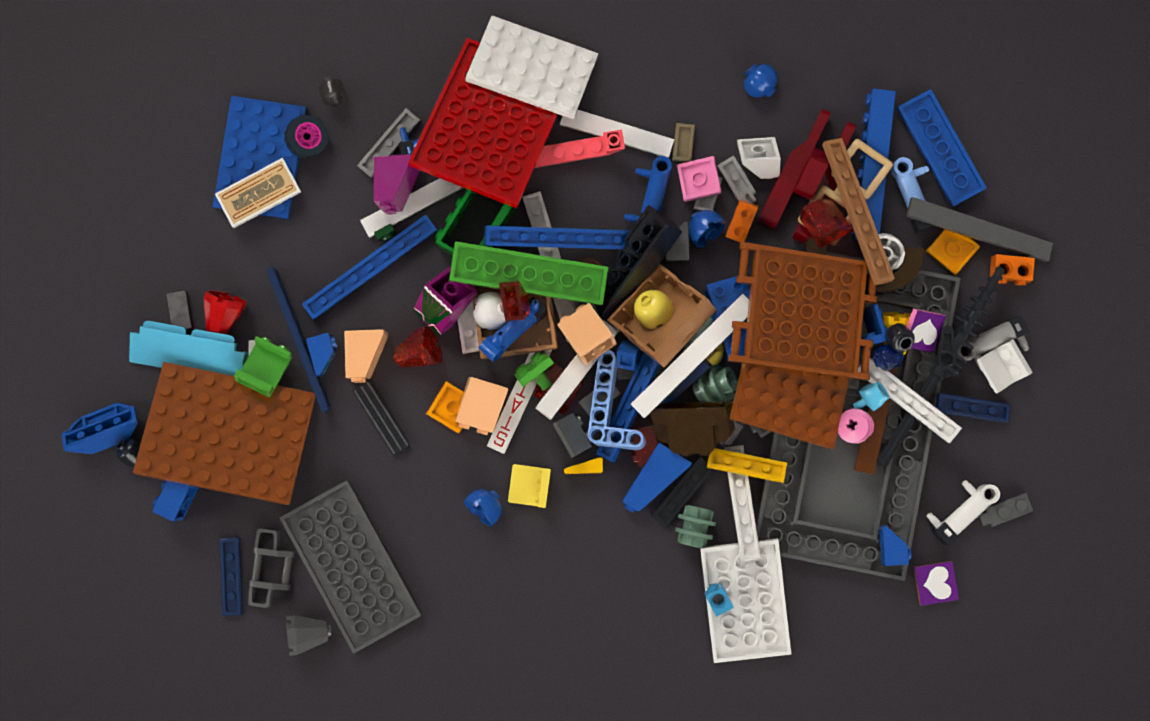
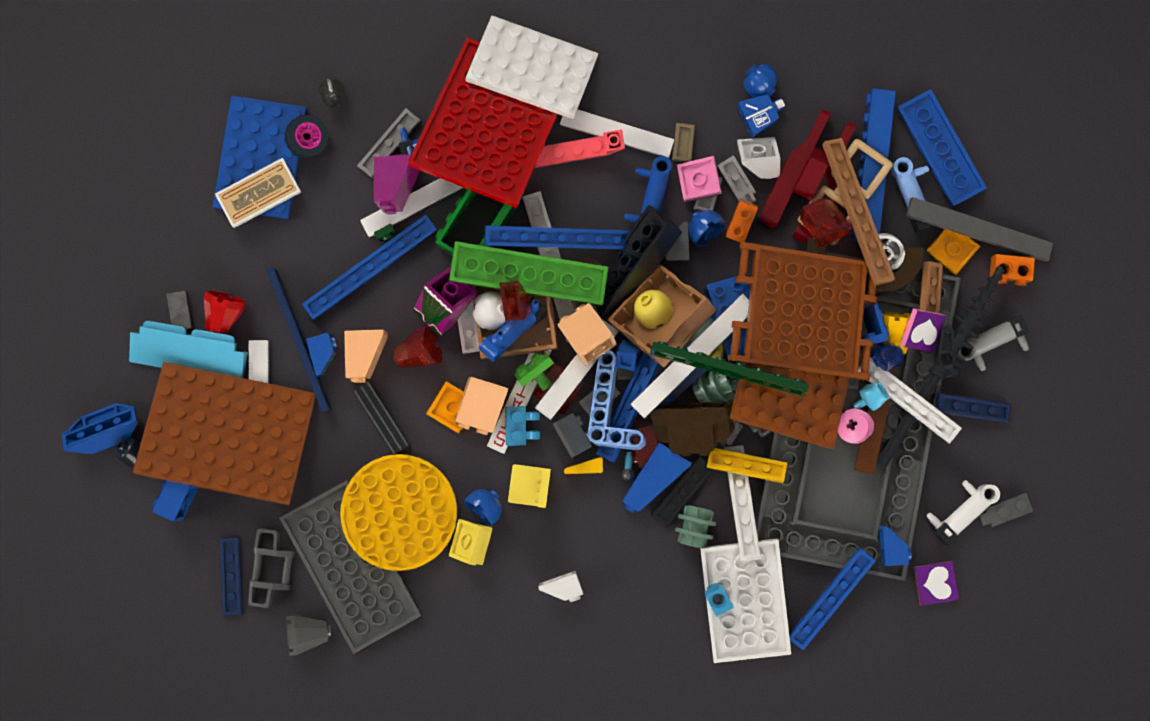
(264, 366): bright green panel -> none
(398, 512): none -> yellow tile
(470, 542): none -> light yellow bracket
(516, 425): none -> dark azure plate
(563, 587): none -> white slope
(628, 473): none -> piece
(721, 366): none -> dark green plate
(759, 113): none -> blue torso
(831, 598): none -> blue plate
(900, 337): black head -> none
(931, 286): none -> medium nougat plate
(1004, 366): white bracket -> none

